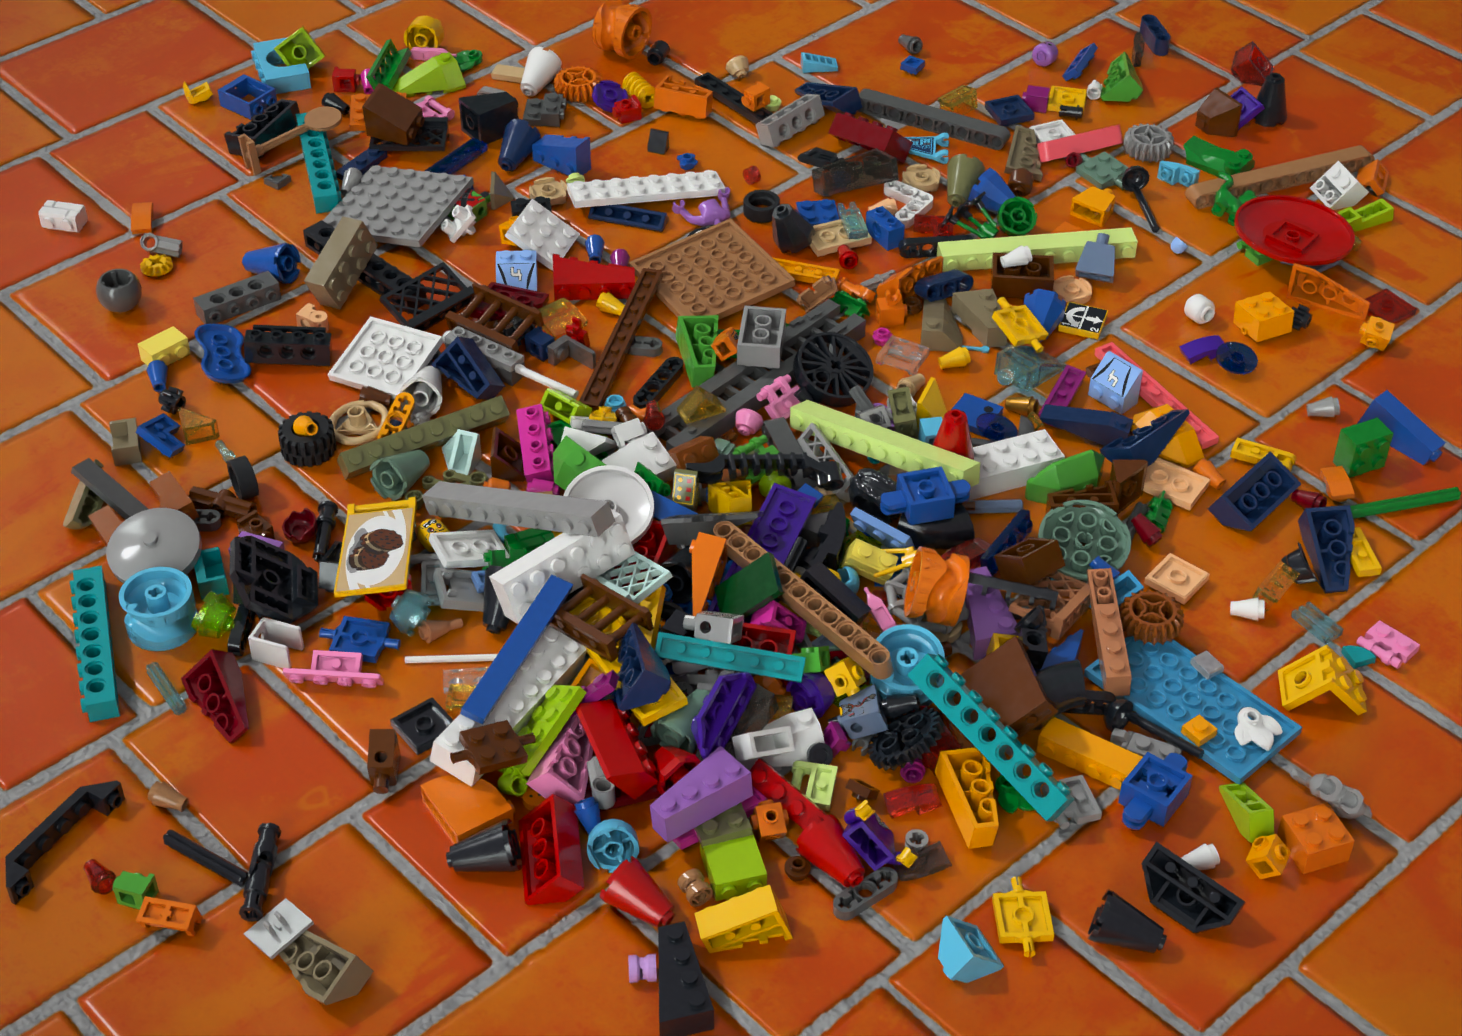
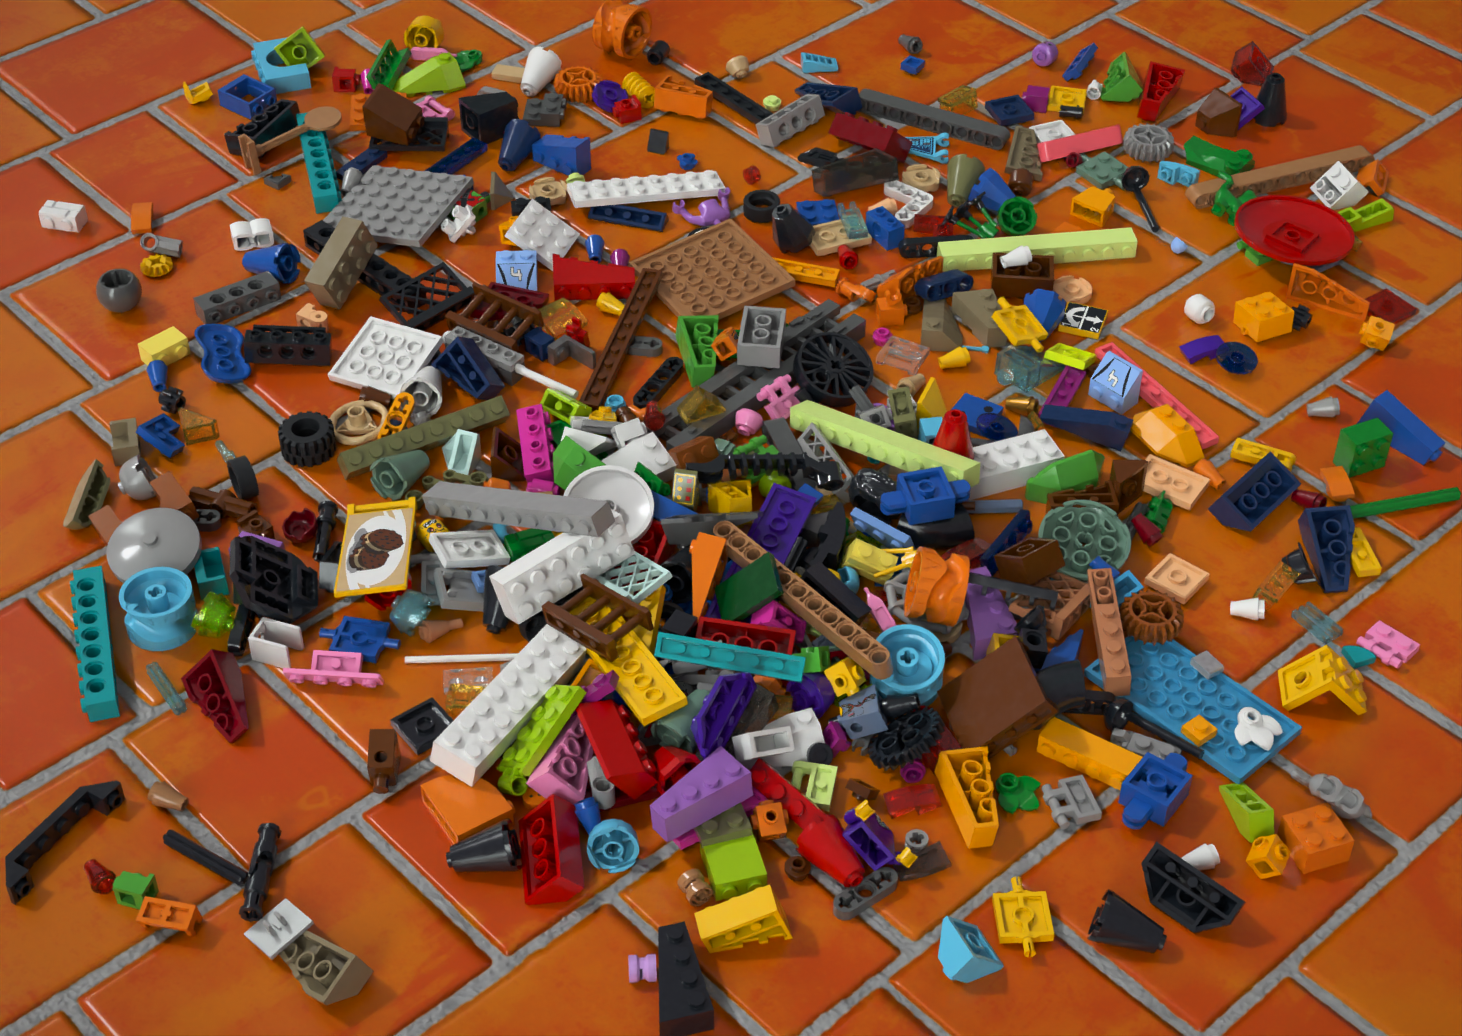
(107, 488): dark grey tile -> none
(135, 479): none -> light grey cylinder
(251, 234): none -> white brick
(302, 423): light orange cone -> none
(333, 100): black cone -> none
(493, 747): reddish brown plate -> none
(498, 557): green hinge -> none
(516, 650): blue tile -> none
(638, 894): red cone -> none
(642, 672): dark blue wedge -> none
(724, 626): light grey torso -> none
(752, 96): orange brick -> none
(824, 288): medium nougat hinge -> none
(853, 305): green hinge -> none
(925, 677): teal brick -> none
(1070, 356): none -> neon yellow plate
(1097, 260): sand blue torso -> none
(1137, 50): clear smoke slope -> none
(1146, 441): dark blue wedge -> none
(1155, 35): dark blue beam -> none
(1158, 89): none -> red wedge

